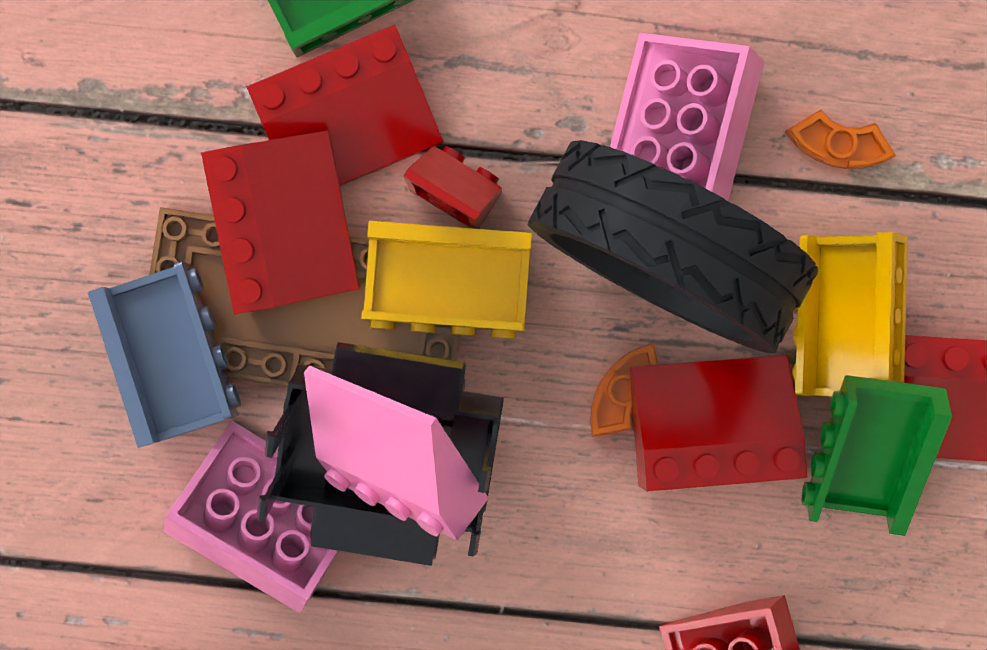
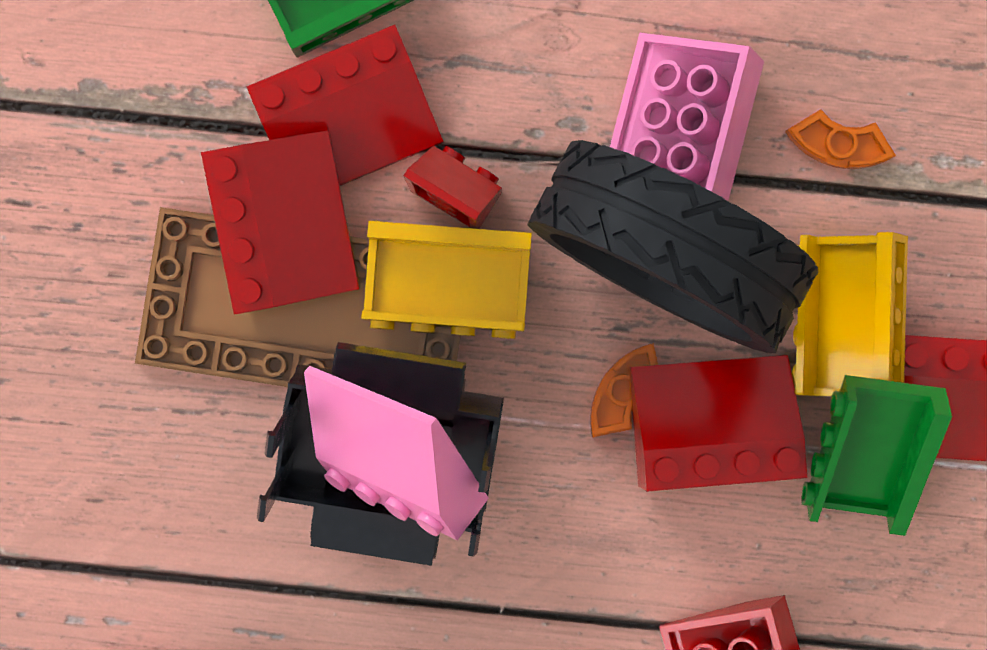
(165, 354): sand blue panel -> none
(221, 523): bright pink slope -> none

